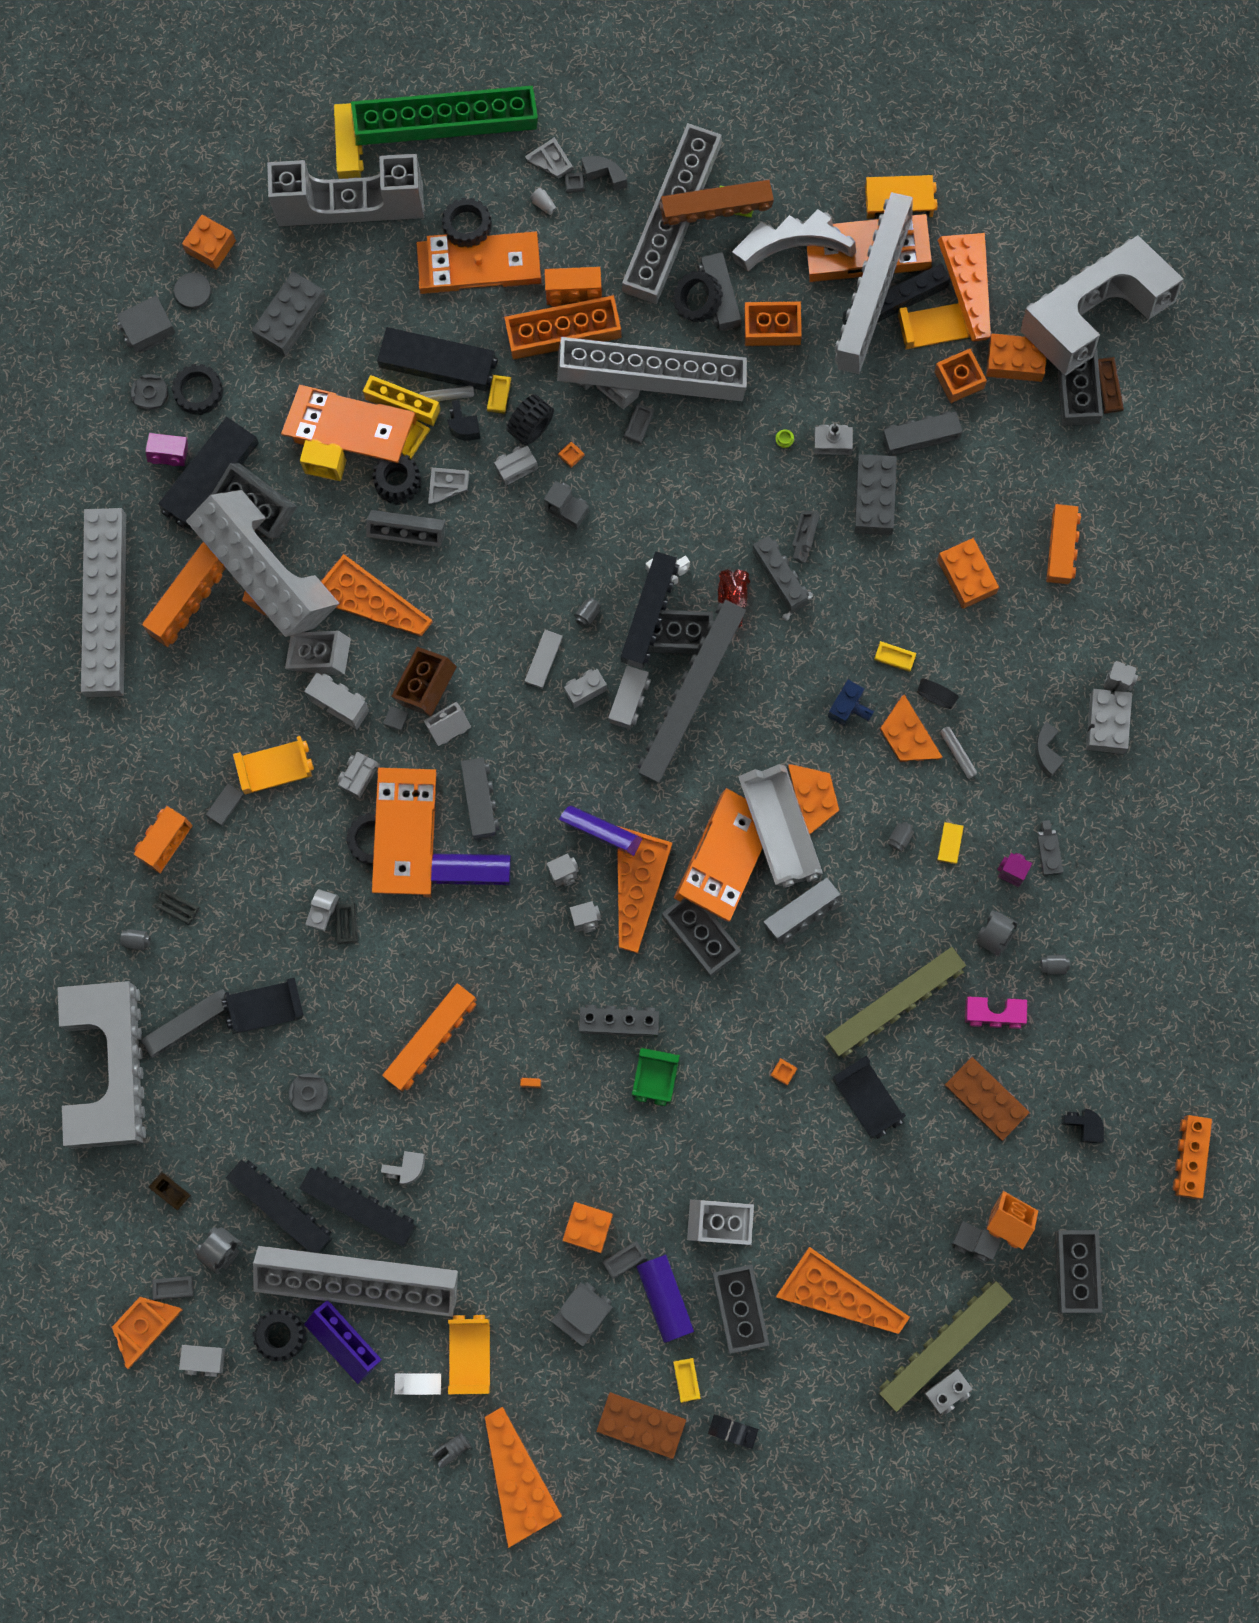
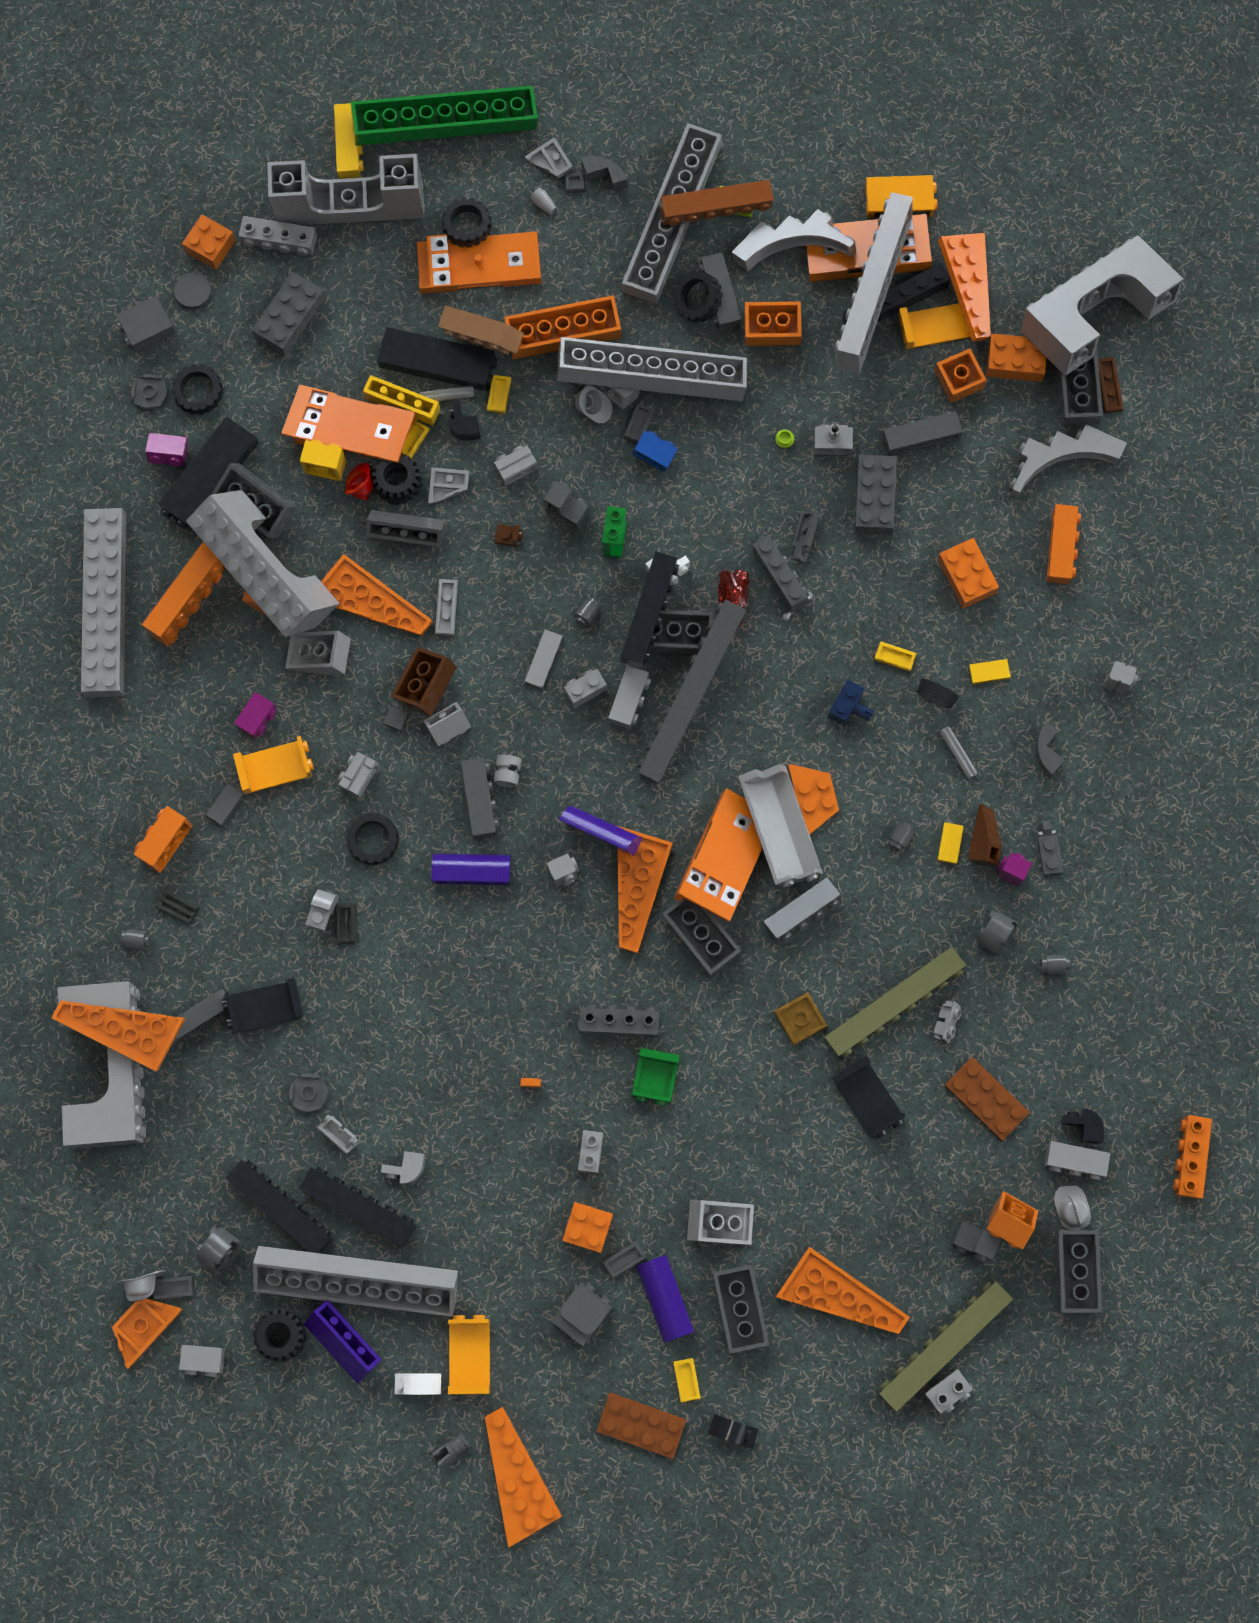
(131, 1033): none -> orange wing
(141, 1287): none -> light grey piece
(169, 1190): dark brown slope -> none
(256, 715): none -> magenta brick
(277, 235): none -> light grey brick
(341, 703): light grey piece -> none
(342, 1138): none -> light grey hinge
(359, 482): none -> red piece
(404, 831): orange piece -> none
(430, 1037): orange brick -> none
(446, 607): none -> light grey tile
(480, 330): none -> medium nougat brick
(507, 770): none -> light grey wheel
(508, 535): none -> reddish brown bracket
(530, 419): black tyre -> none
(571, 454): orange tile -> none
(572, 285): orange brick -> none
(585, 917): light grey brick -> none
(590, 1152): none -> light grey brick
(593, 404): none -> light grey piece
(614, 532): none -> green panel
(654, 450): none -> blue brick
(783, 1071): orange tile -> none
(800, 1018): none -> pearl gold tile
(908, 735): orange wing -> none
(951, 1013): none -> light grey hinge
(978, 1013): dark pink arch -> none
(985, 843): none -> reddish brown slope
(989, 671): none -> yellow tile
(1072, 1207): none -> light grey piece
(1077, 1160): none -> light grey brick
(1087, 444): none -> light grey arch
(1111, 721): light grey piece -> none

